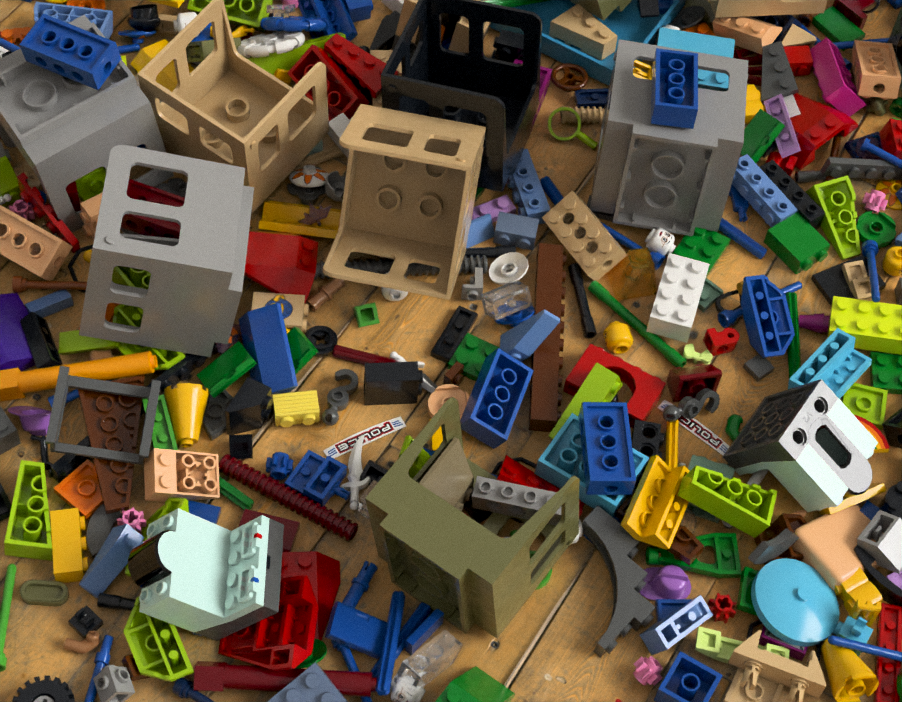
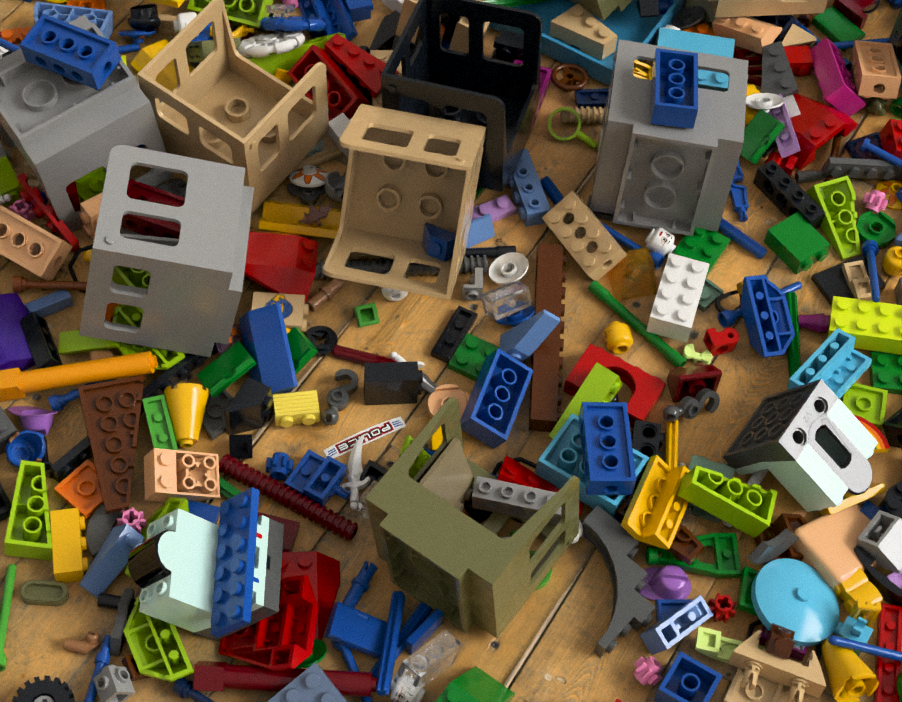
(25, 446): none -> blue hair
(67, 381): dark grey piece -> none
(85, 621): black tile -> none
(125, 607): none -> dark grey tile
(235, 563): none -> blue plate
(438, 242): none -> blue slope
(454, 374): reddish brown plate -> none
(516, 230): sand blue brick -> none
(577, 282): black piece -> none
(700, 431): sticker -> none
(733, 425): green arm -> none
(758, 367): dark grey tile -> none
(761, 192): medium blue brick -> none
(764, 101): none -> white dish
(780, 641): none -> reddish brown brick

